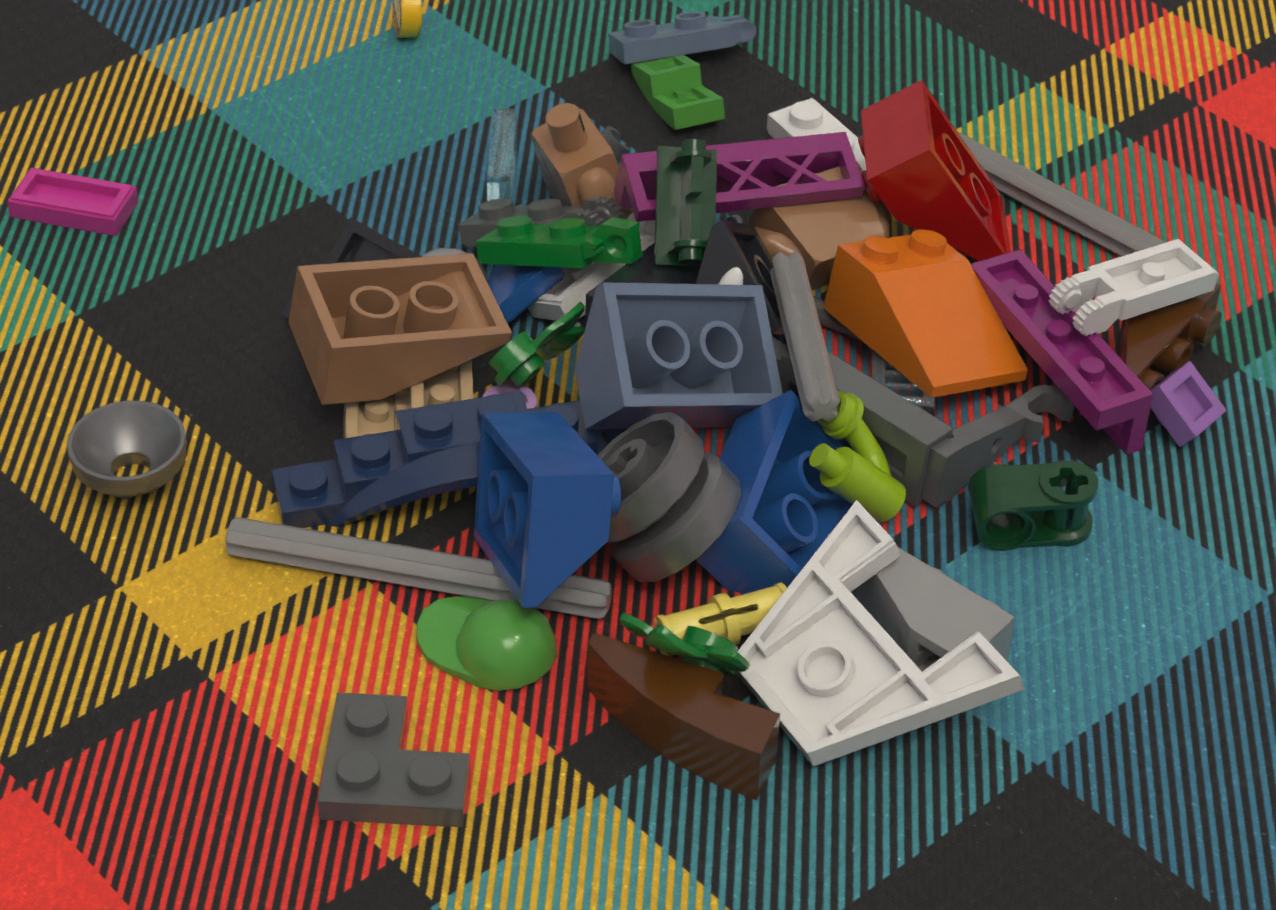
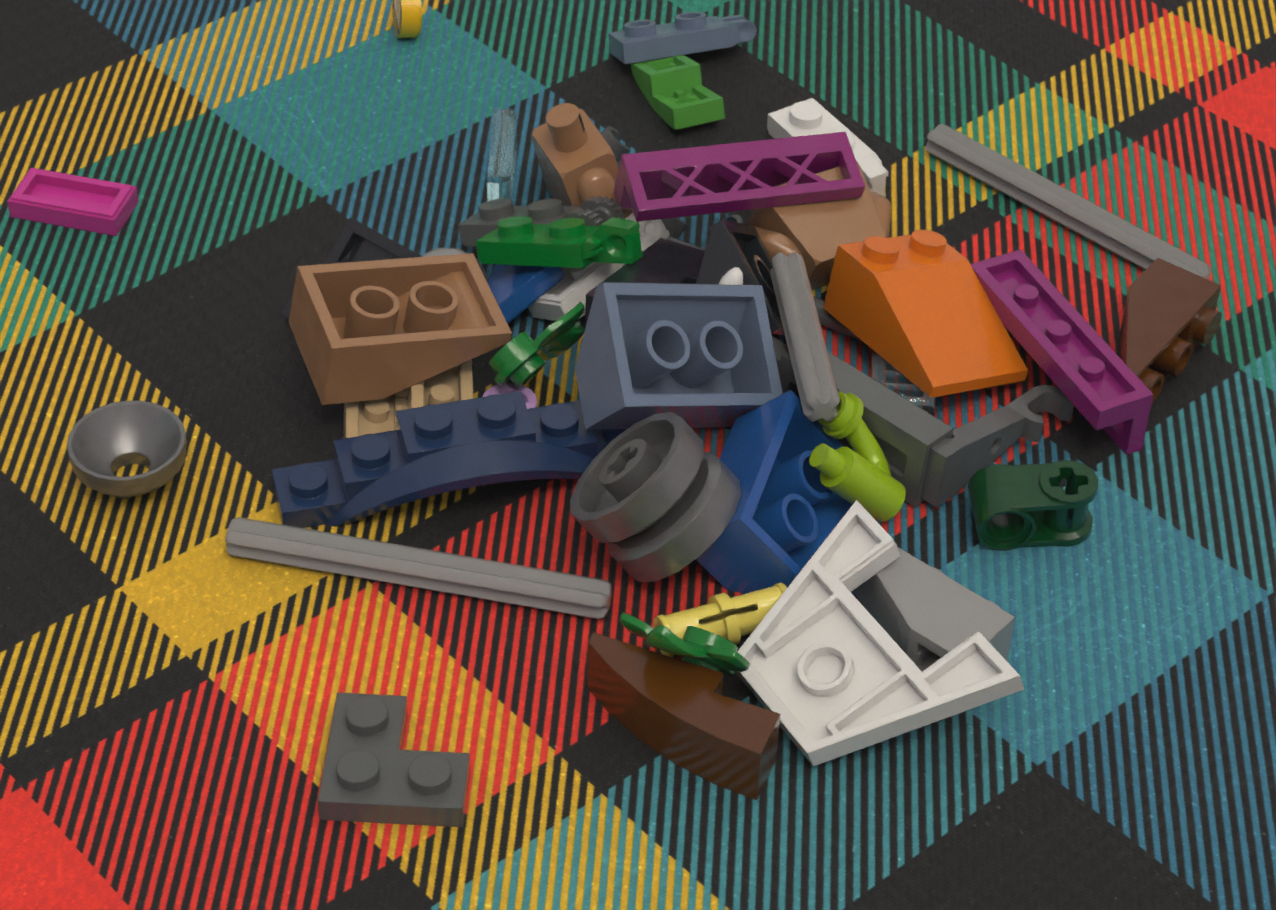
(487, 641): bright green cap -> none
(540, 501): blue slope -> none
(684, 203): dark green hinge -> none
(930, 174): red slope -> none
(1133, 286): white hinge -> none
(1185, 404): medium lavender plate -> none

